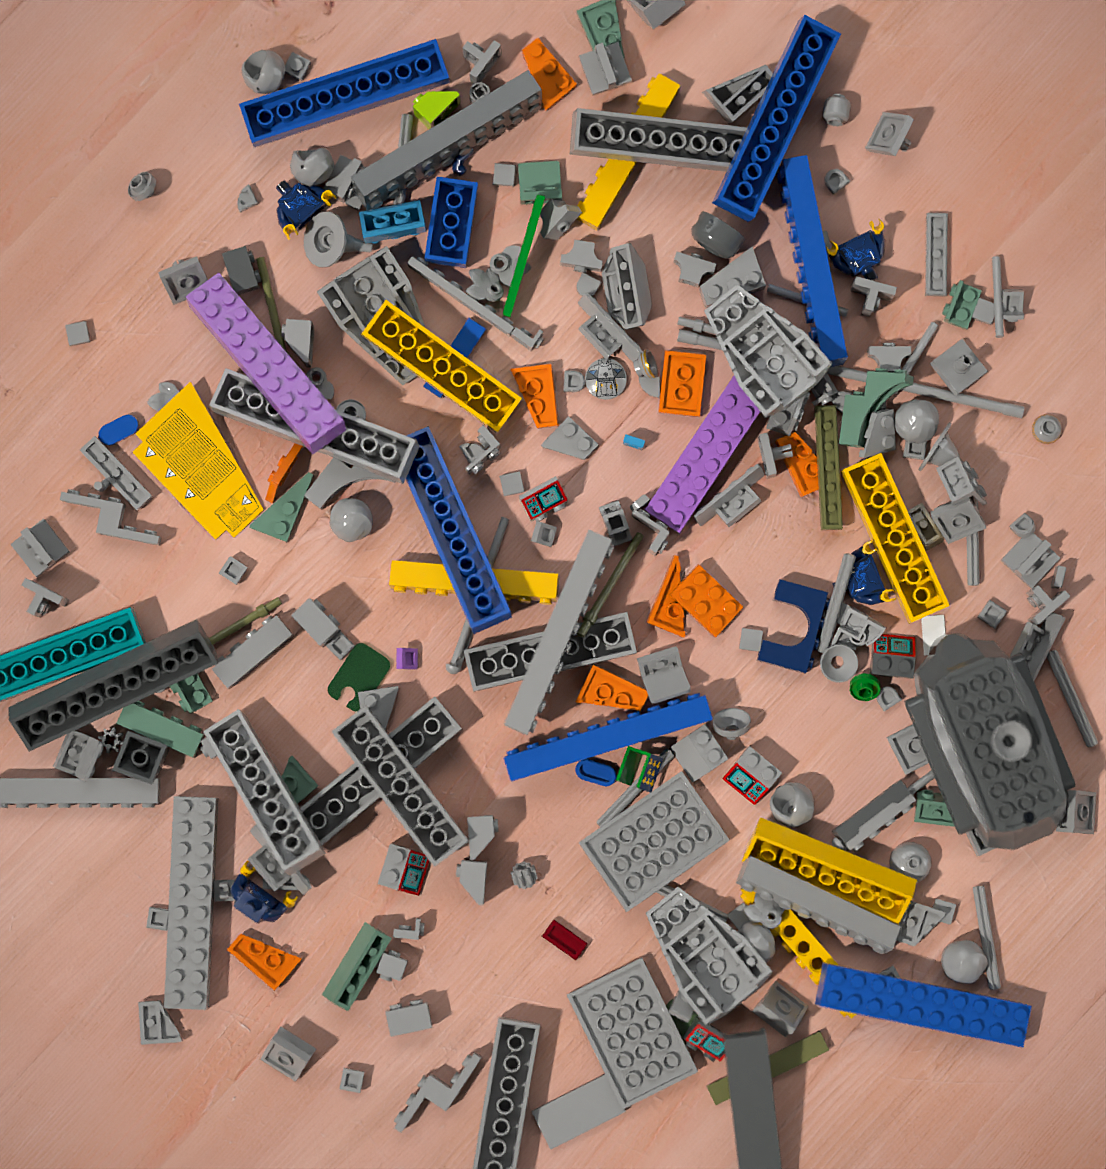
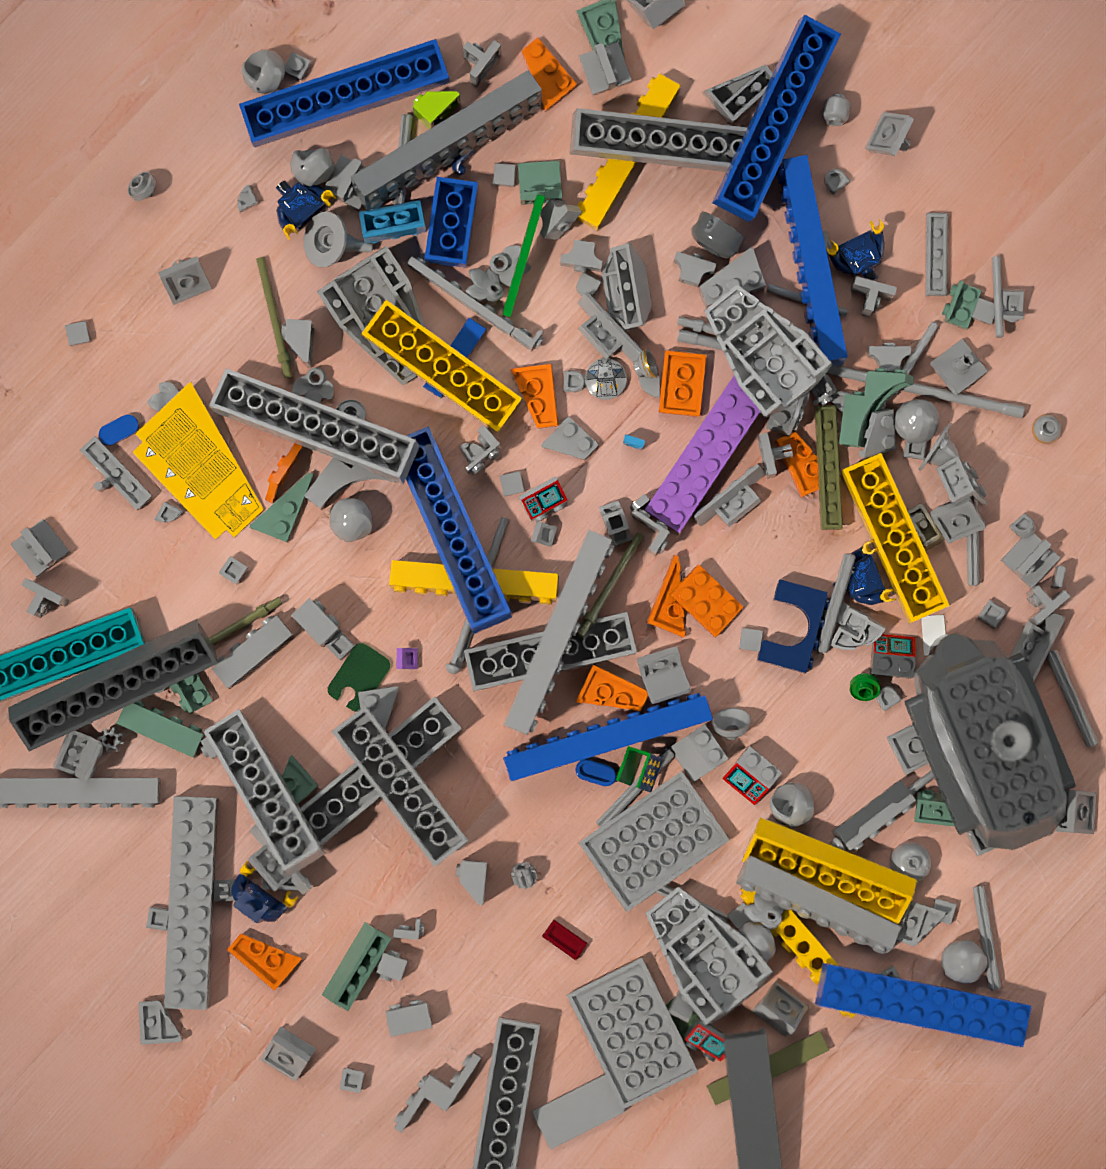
(110, 517): light grey bracket -> none
(141, 758): dark grey slope -> none
(168, 513): none -> light grey tile
(241, 271): dark grey brick -> none
(266, 363): medium lavender brick -> none
(404, 869): slope -> none
(479, 86): light grey wheel -> none
(481, 832): light grey slope -> none
(849, 665): light grey piece -> none

